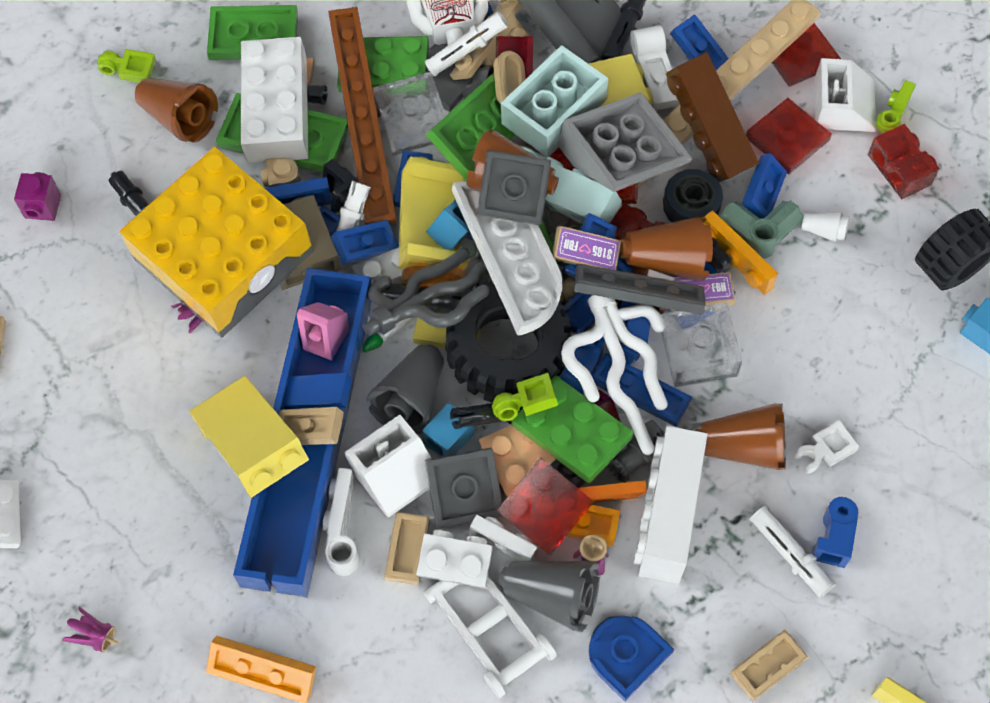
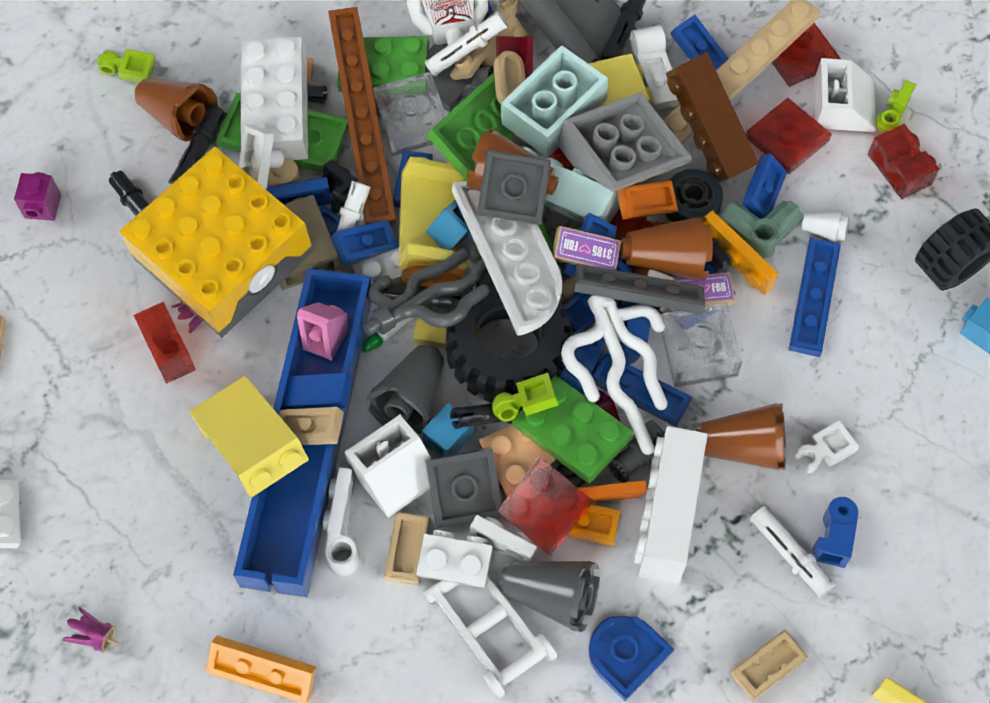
(164, 342): none -> clear red brick
(203, 137): none -> black pin
(243, 23): bright green plate -> none
(258, 155): none -> white tile
(593, 549): tan piece -> none
(647, 200): none -> orange tile
(814, 297): none -> blue tile

